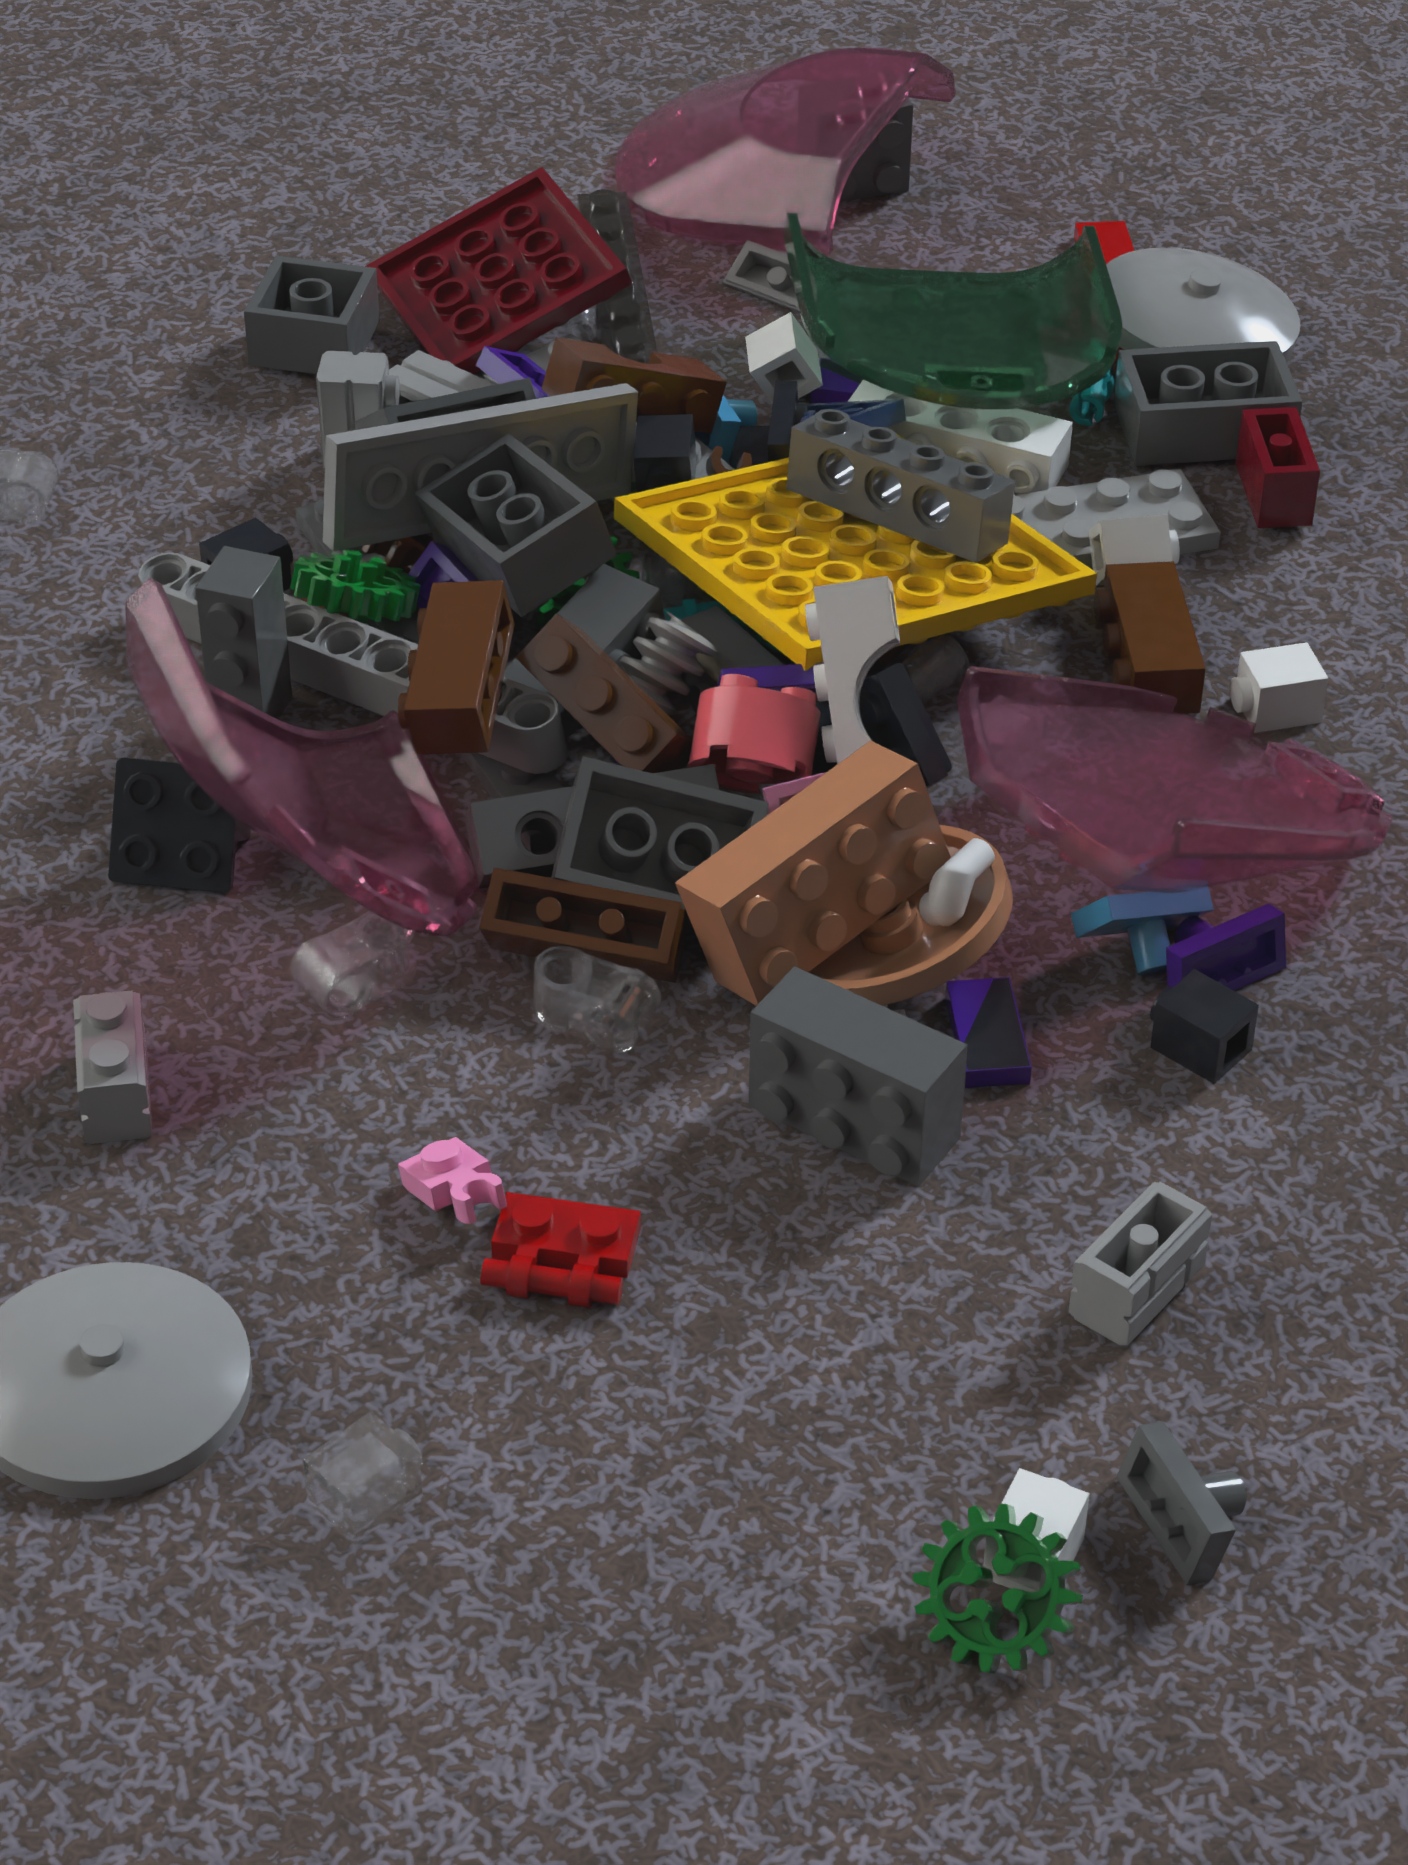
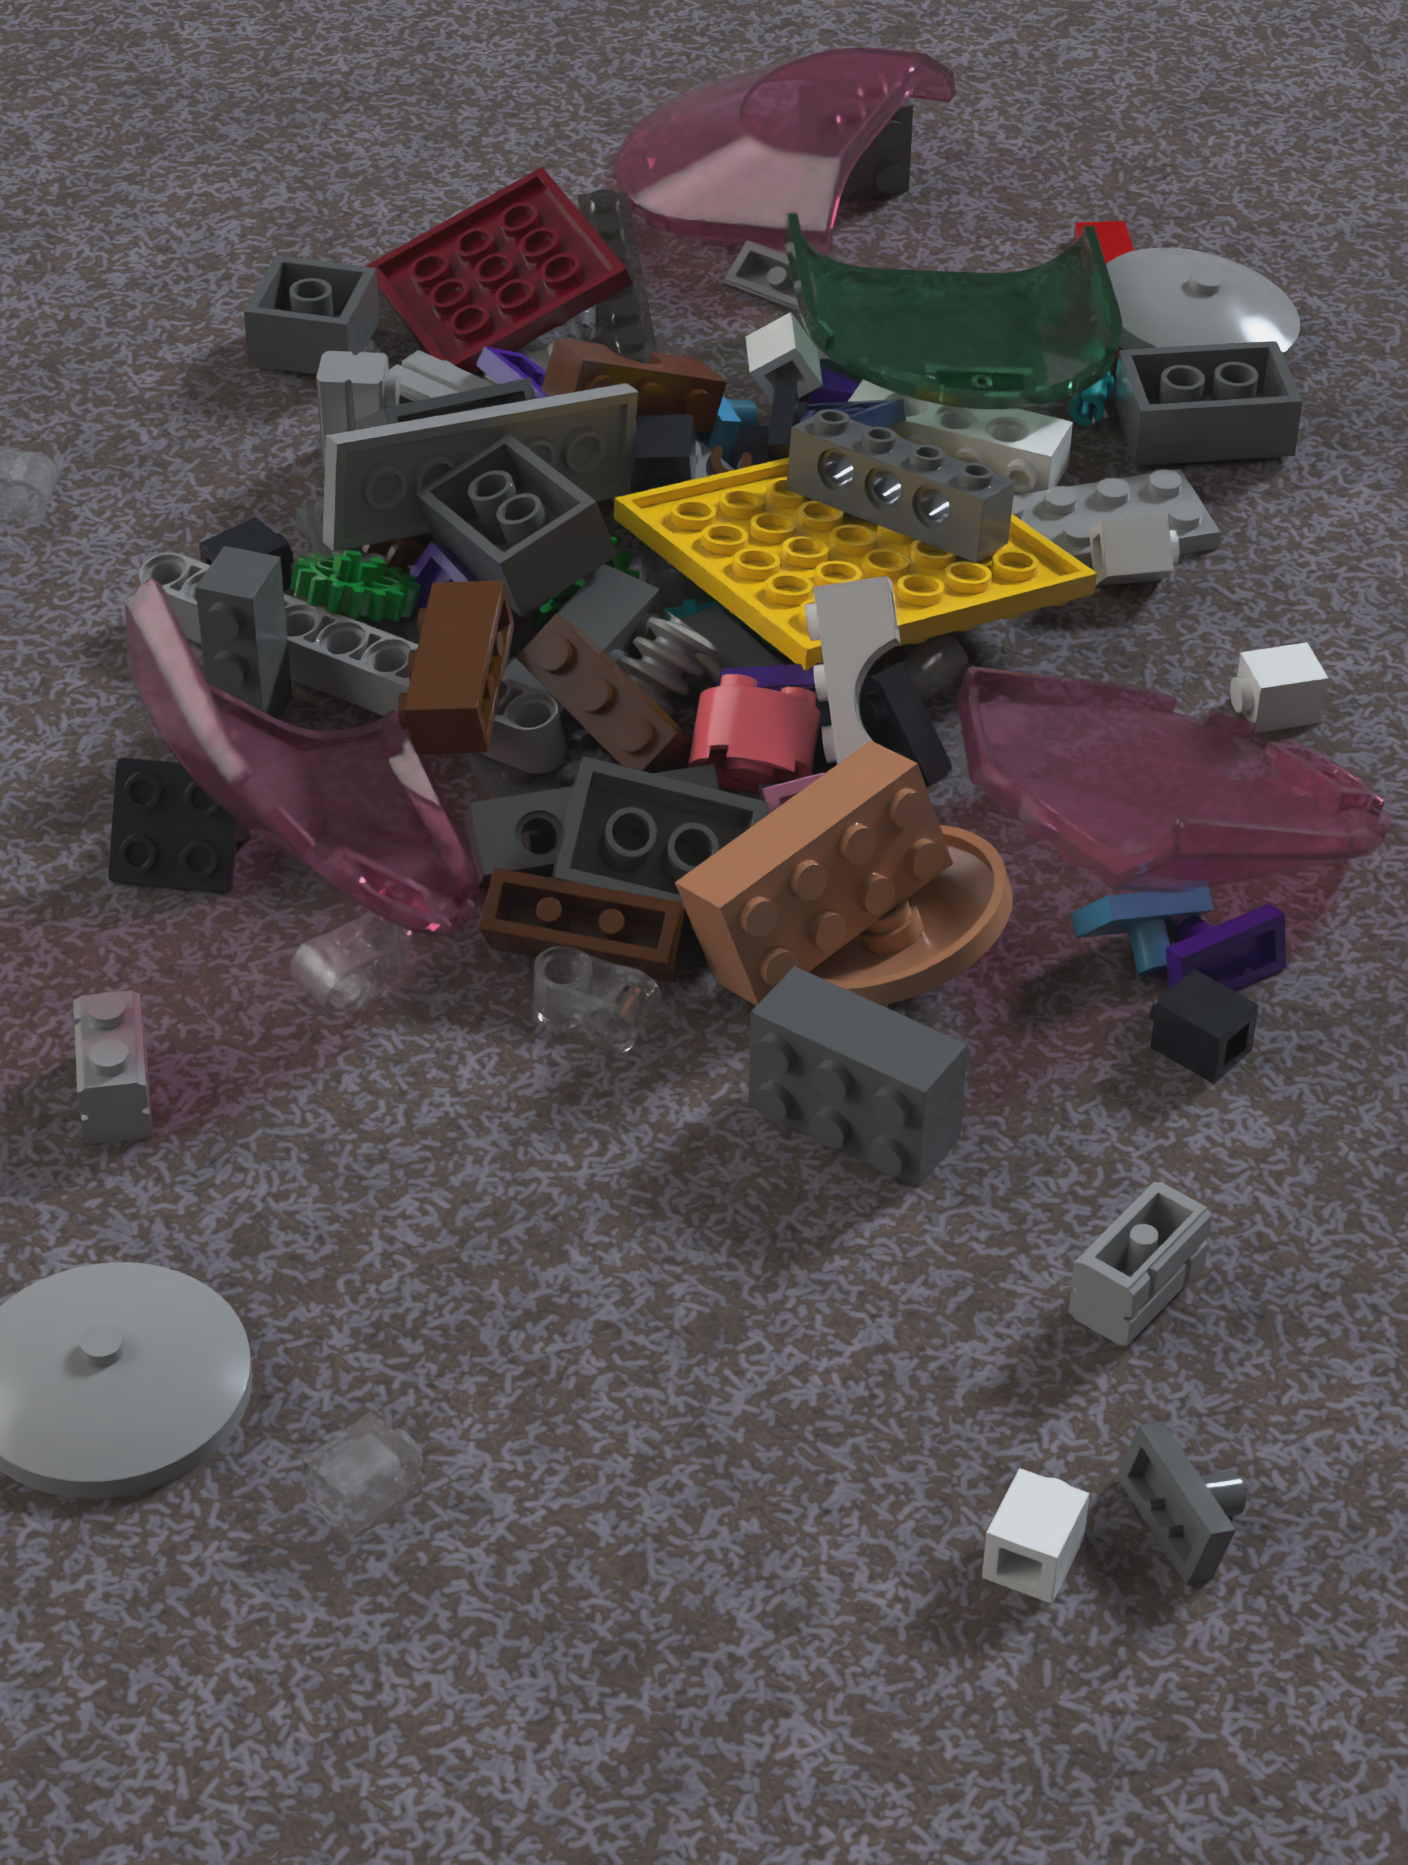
(452, 1174): bright pink plate -> none
(565, 1236): red plate -> none
(954, 882): white arm -> none
(976, 1627): green gear -> none
(988, 1021): tile -> none
(1150, 632): reddish brown brick -> none
(1277, 467): dark red brick -> none

